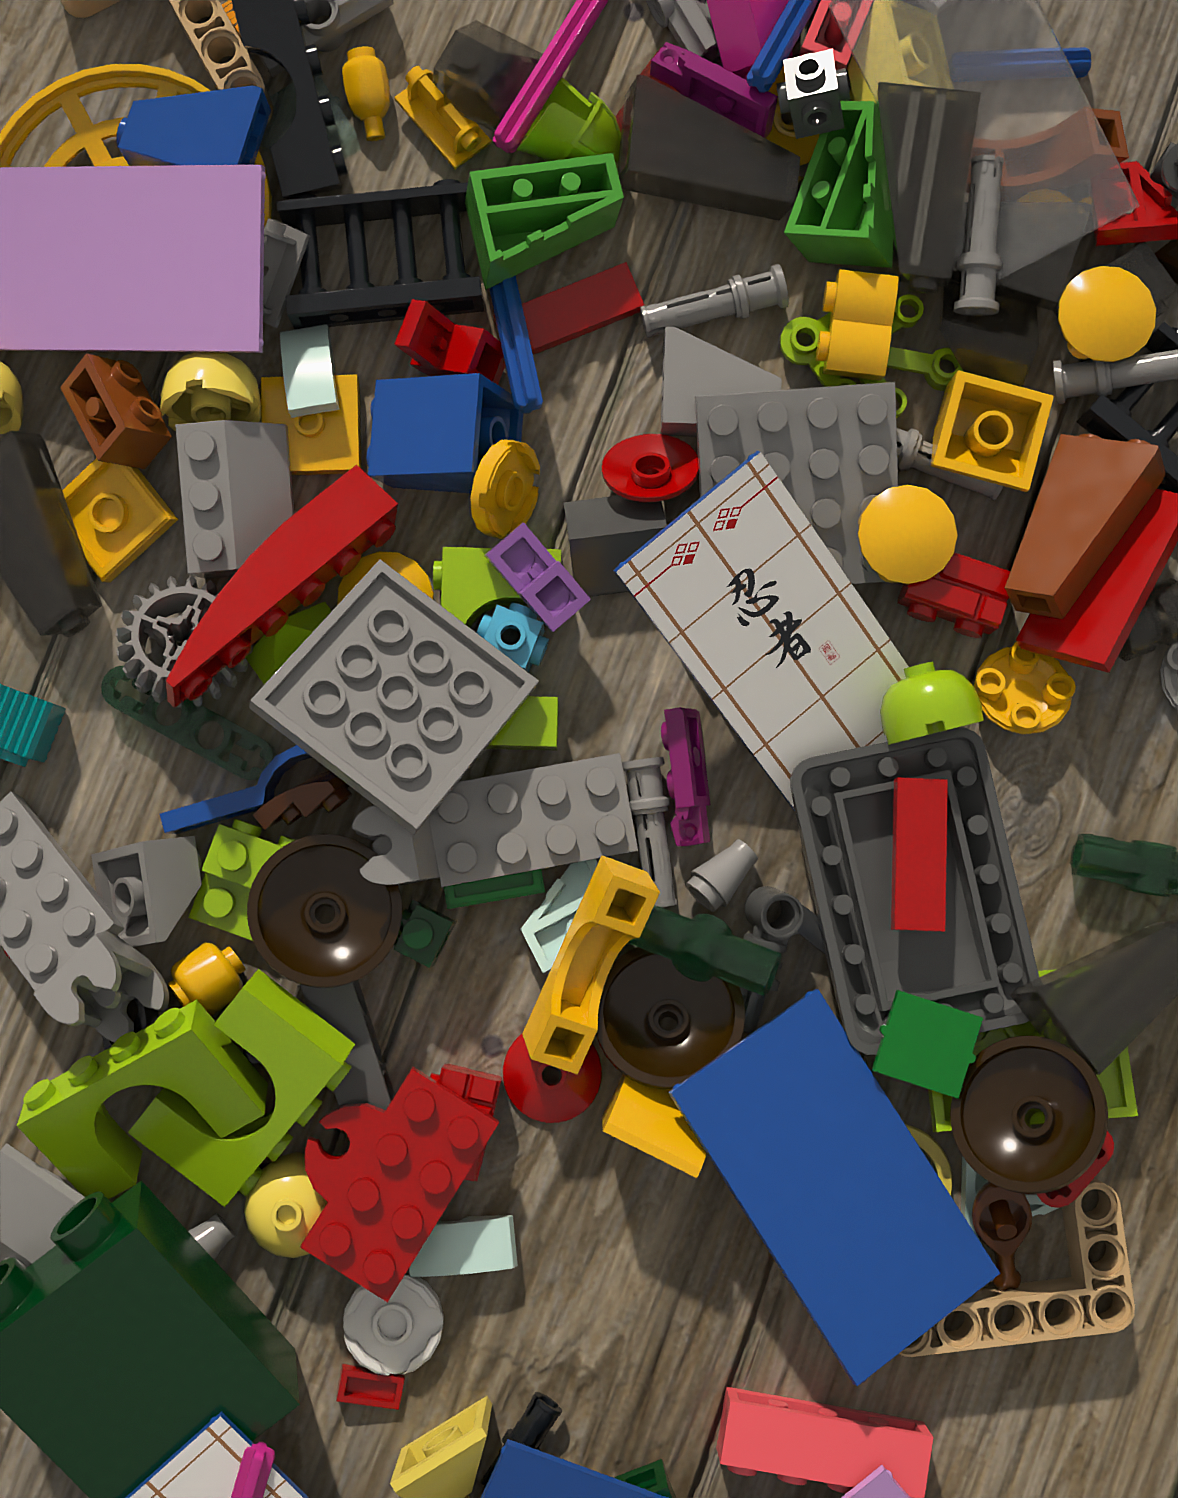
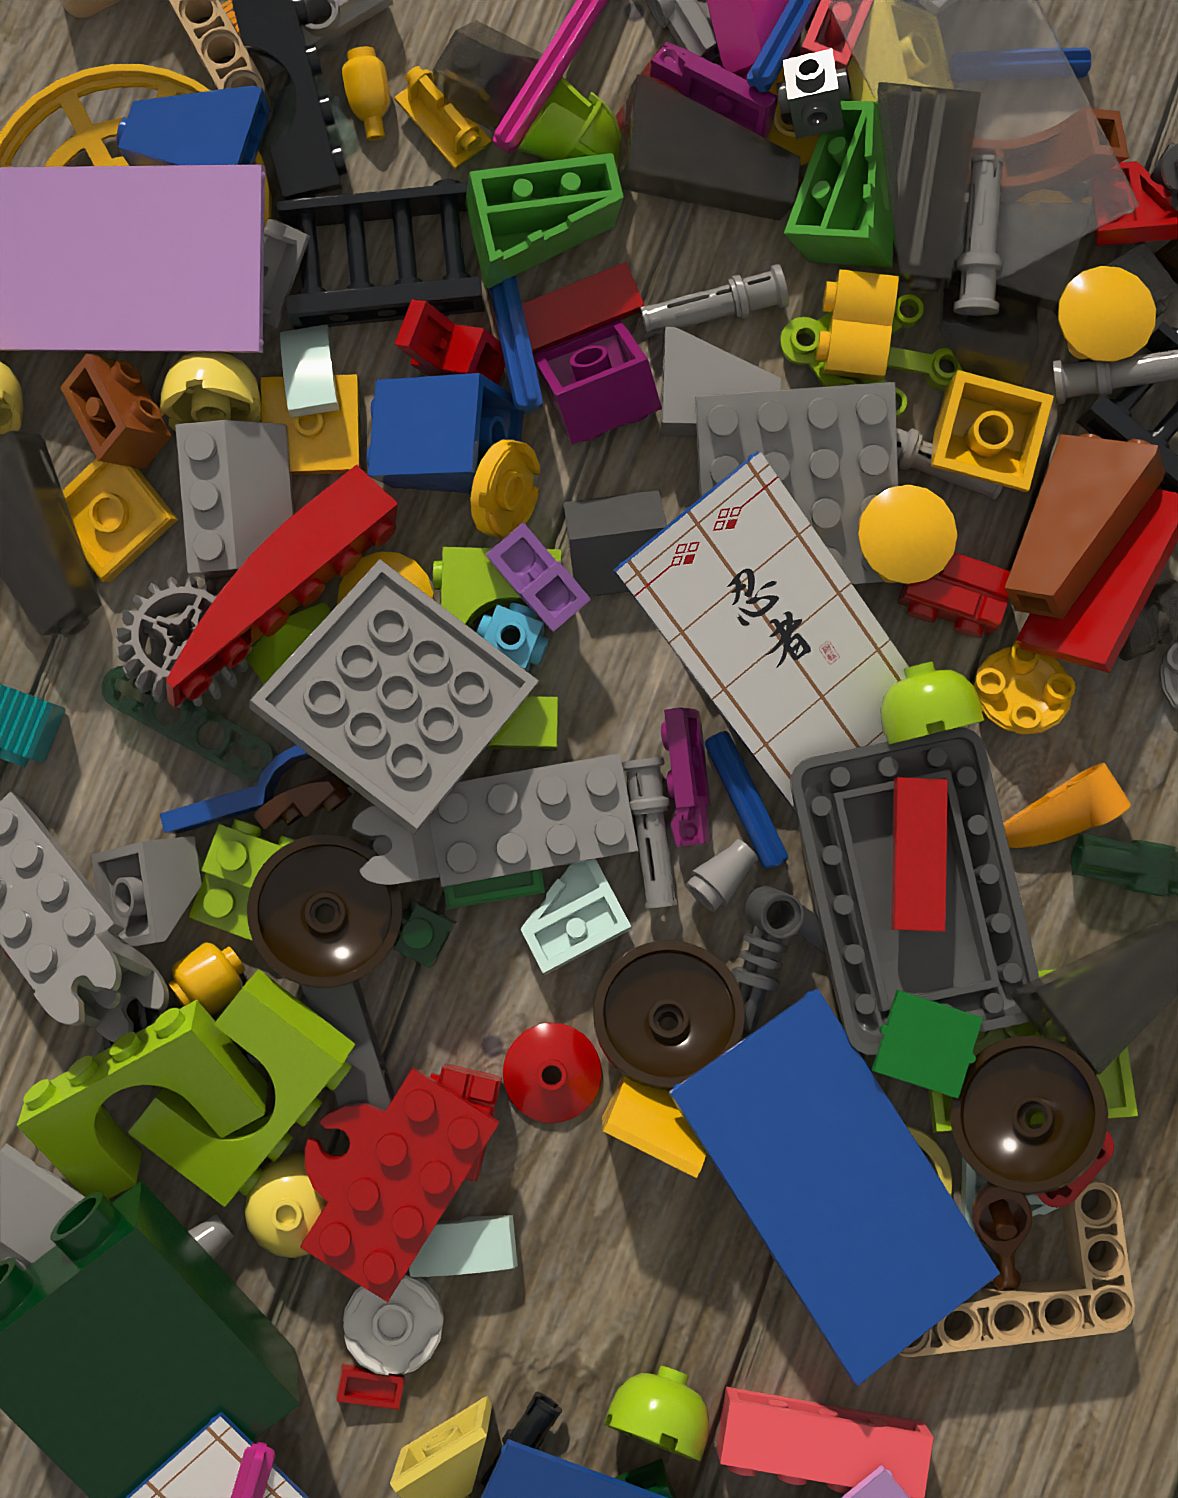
(568, 1004): yellow arch -> none
(597, 381): none -> magenta slope
(650, 467): red dish -> none
(661, 1412): none -> lime cylinder
(708, 949): clear green piece -> none
(746, 800): none -> blue axle
(1069, 809): none -> light orange piece

